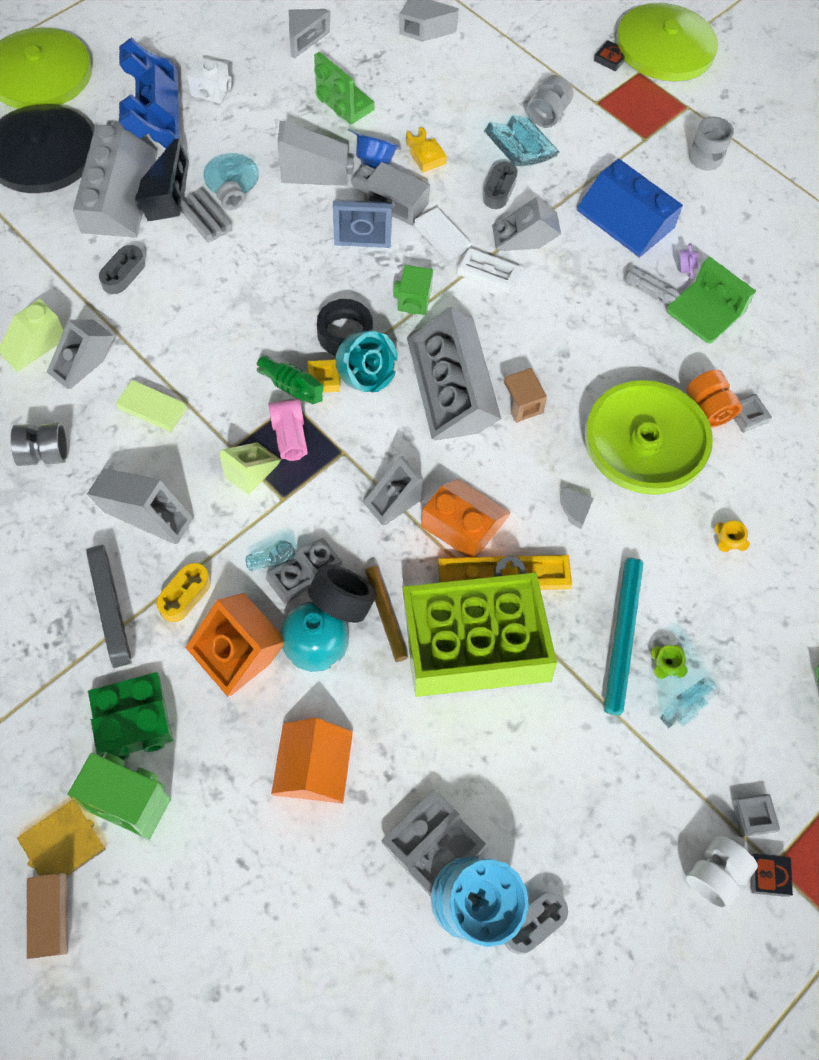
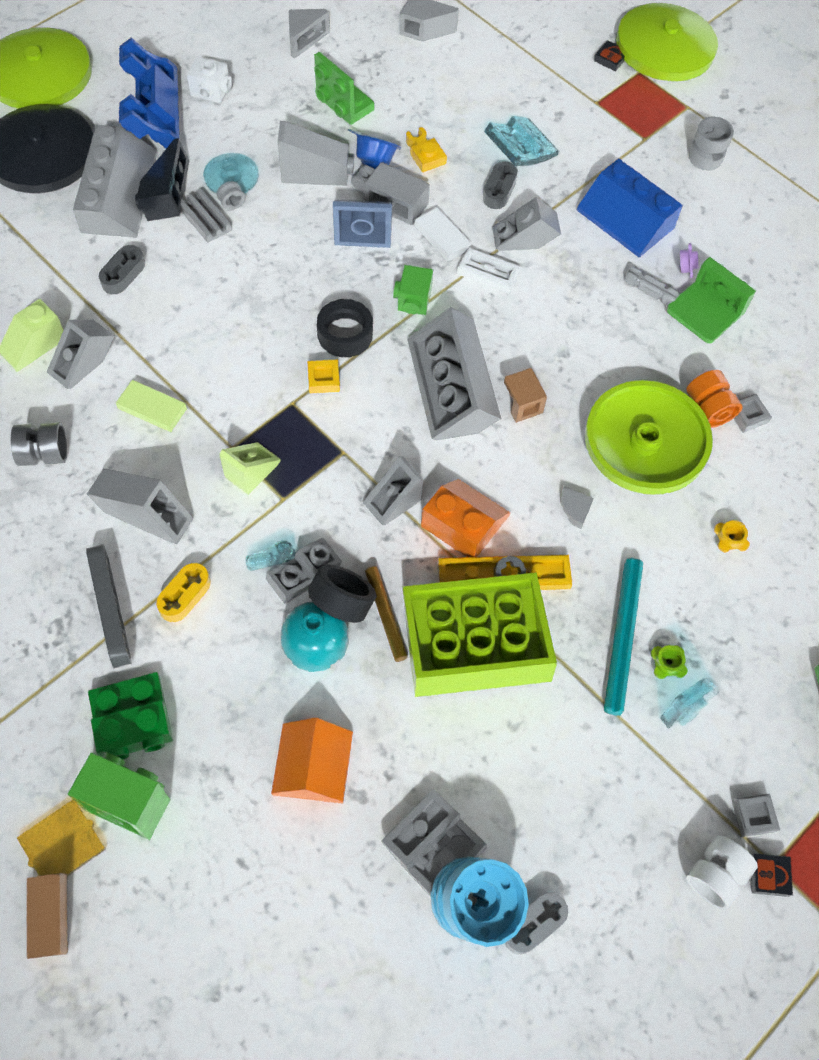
(235, 642): orange slope -> none
(288, 422): bright pink piece -> none
(291, 379): green hinge -> none
(366, 361): teal cylinder -> none
(550, 101): light grey wheel -> none

